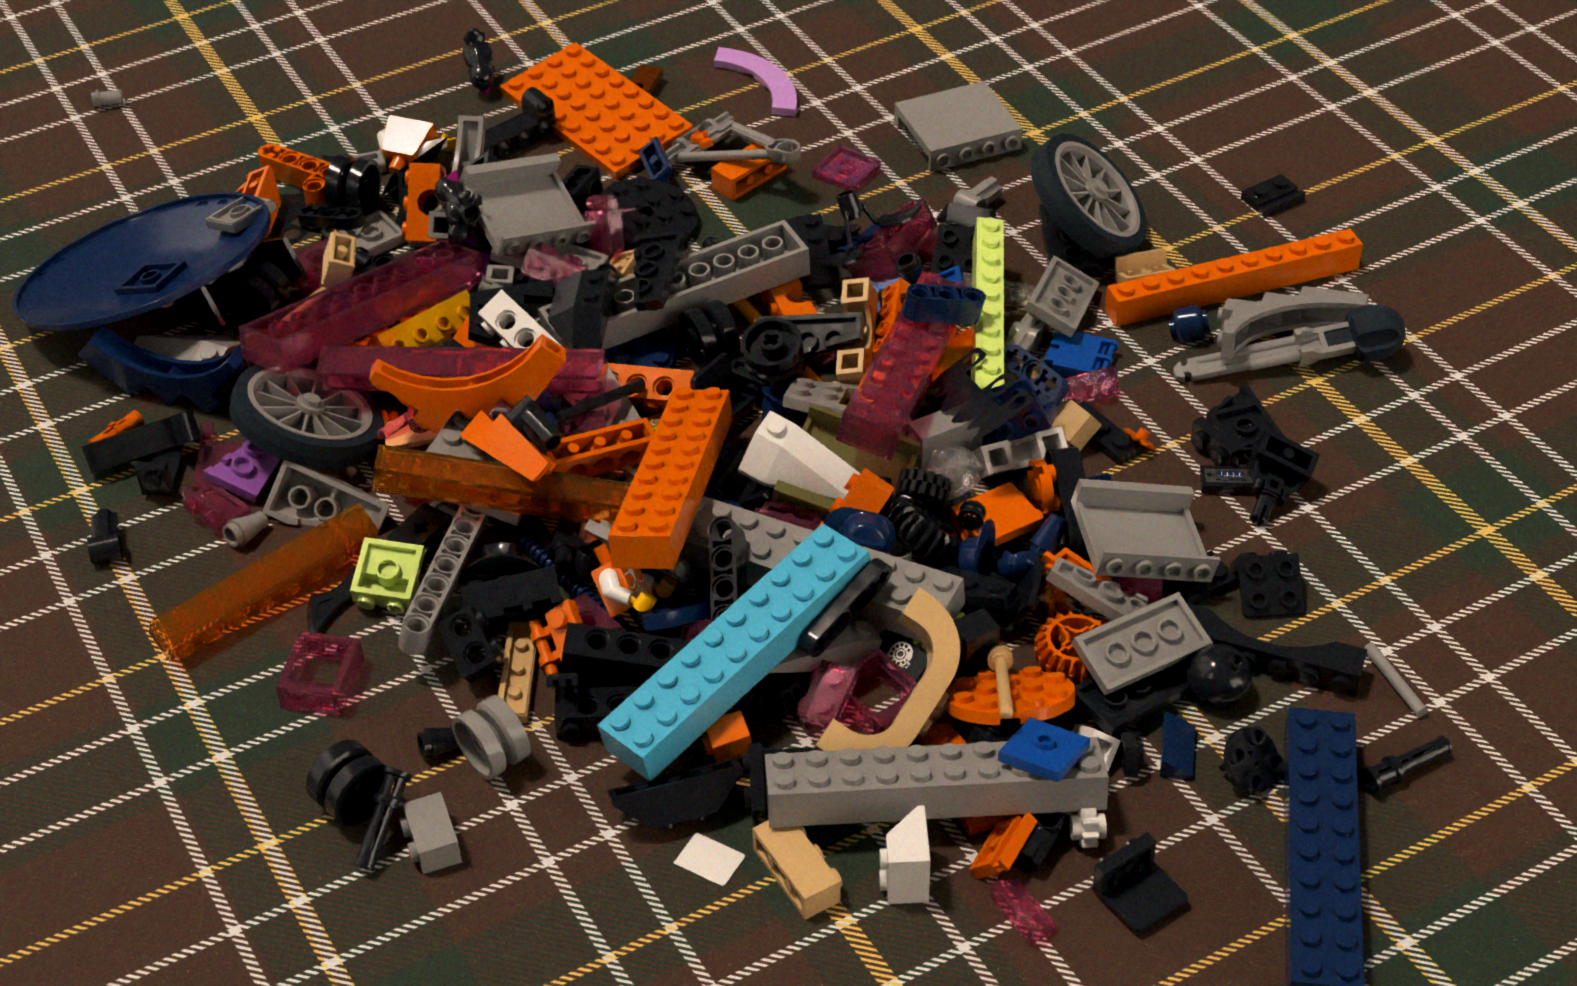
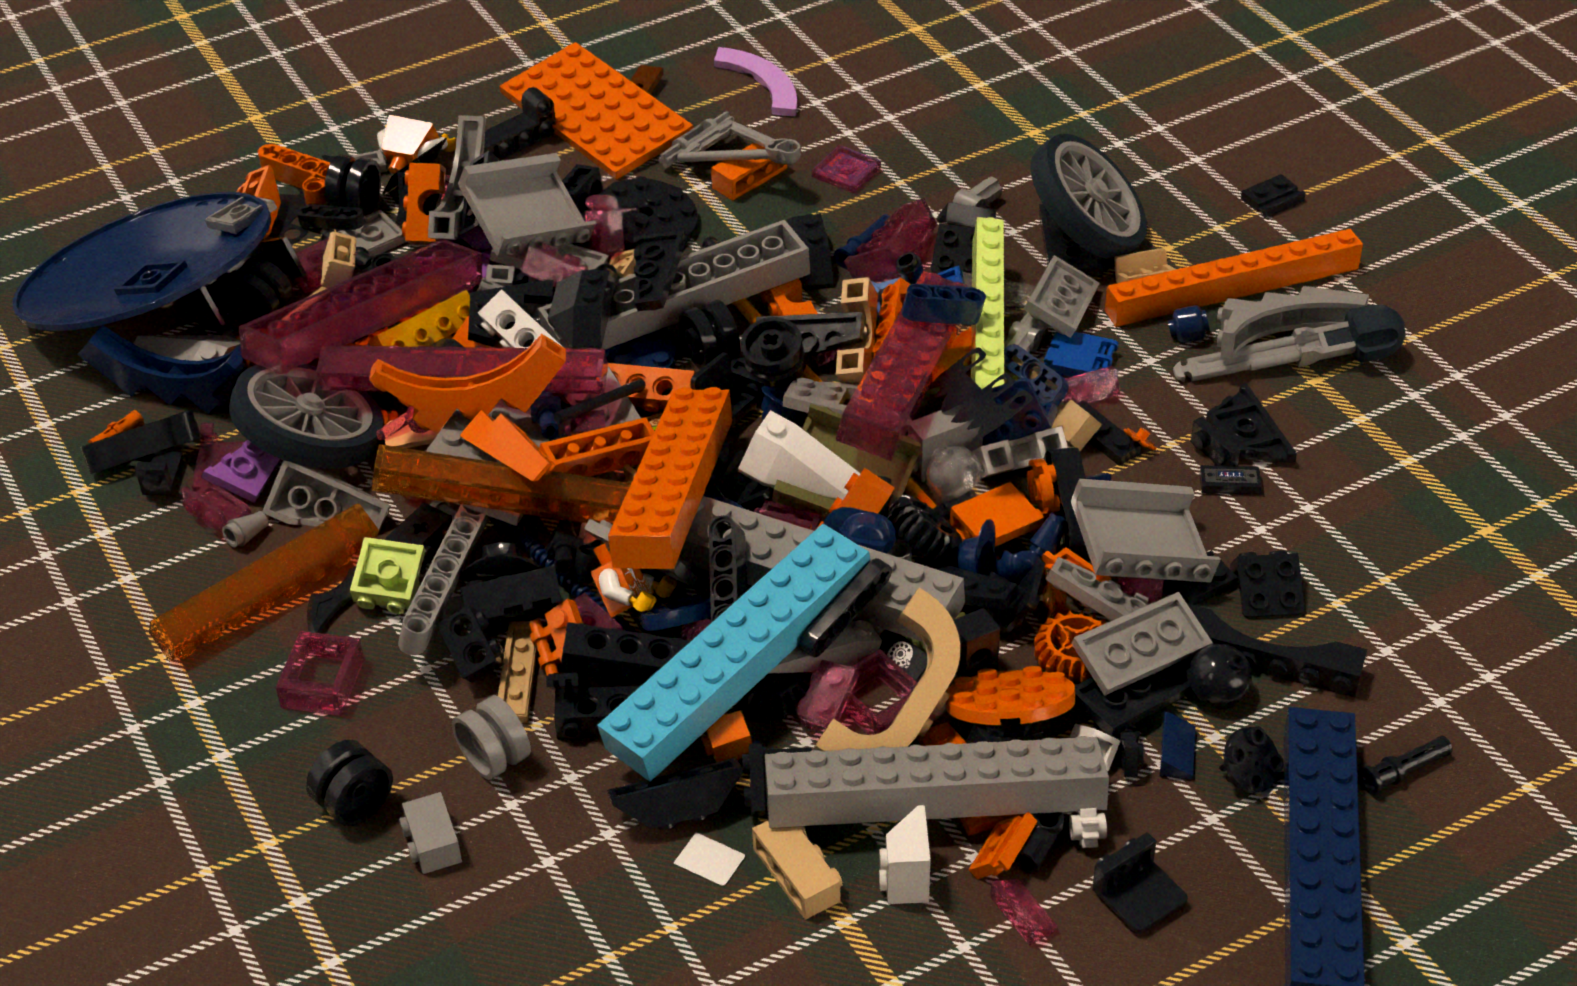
(105, 540): black piece -> none
(106, 98): light grey pin -> none
(383, 799): black pin -> none
(436, 742): black cone -> none
(460, 209): black animal -> none
(478, 58): black animal -> none
(531, 420): black piece -> none
(656, 161): dark blue slope -> none
(702, 139): orange piece -> none
(851, 210): black plant -> none
(926, 486): black tyre -> none
(959, 125): light grey panel -> none
(969, 521): black bush -> none
(1000, 661): tan piece -> none
(1044, 749): blue plate -> none
(1278, 470): black brick -> none
(1396, 680): light grey bar -> none

